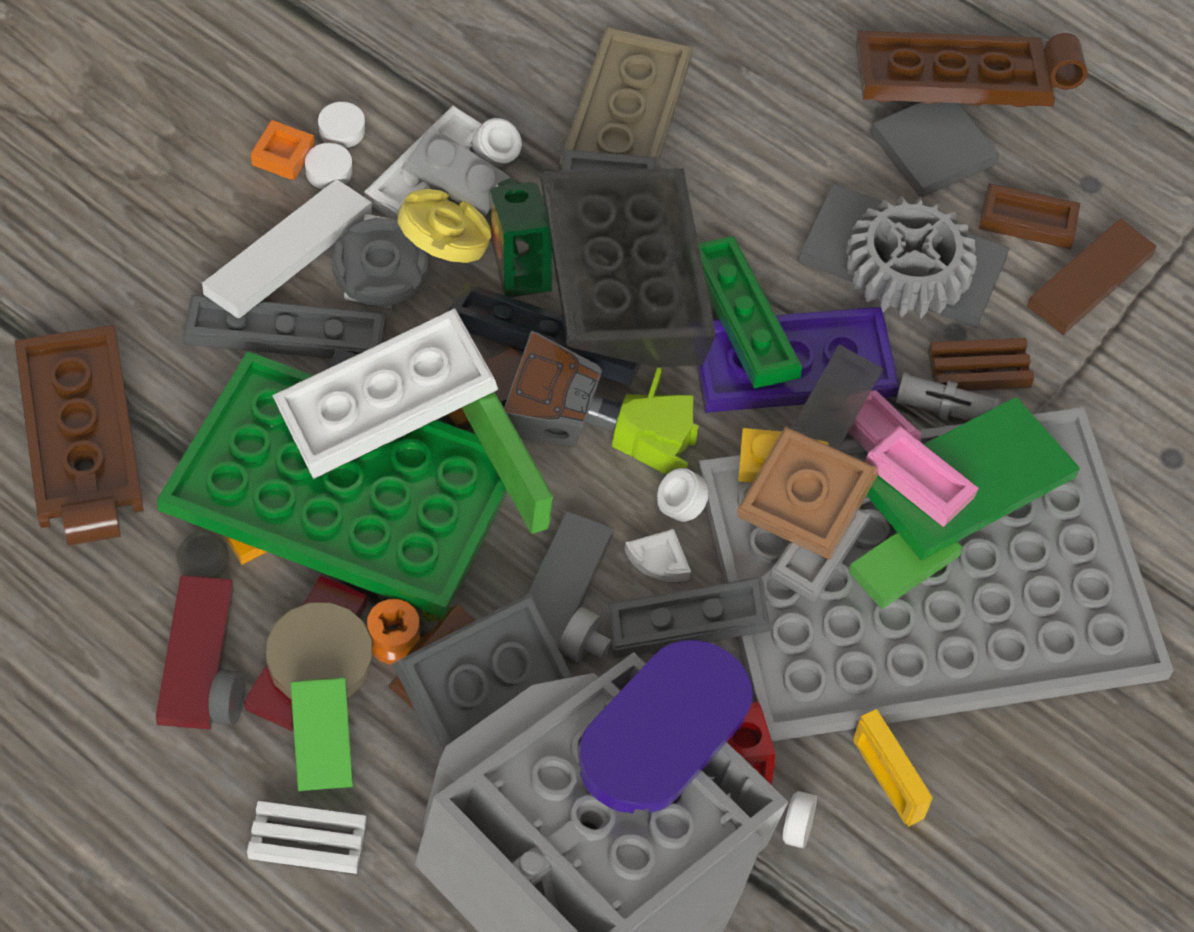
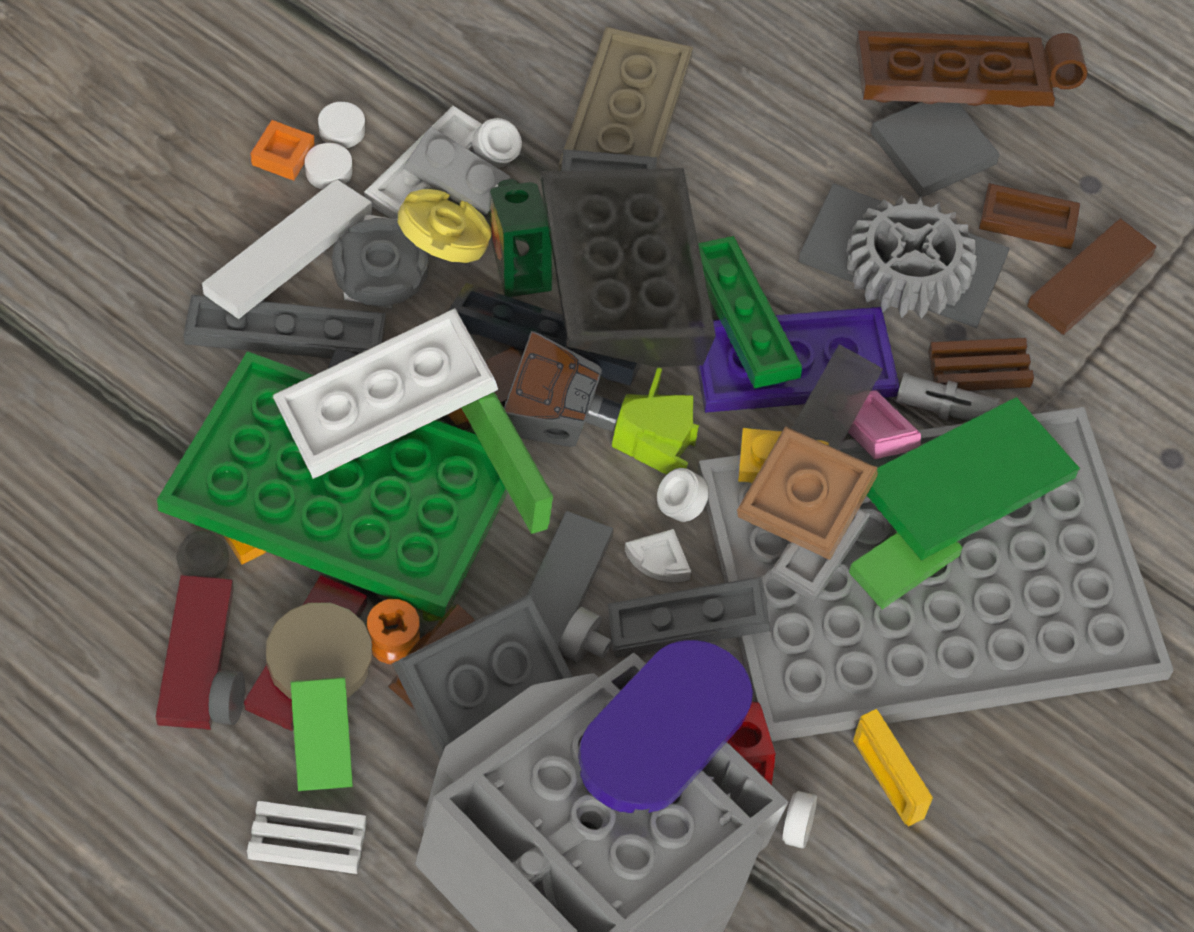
(74, 414): reddish brown hinge -> none
(921, 476): bright pink tile -> none

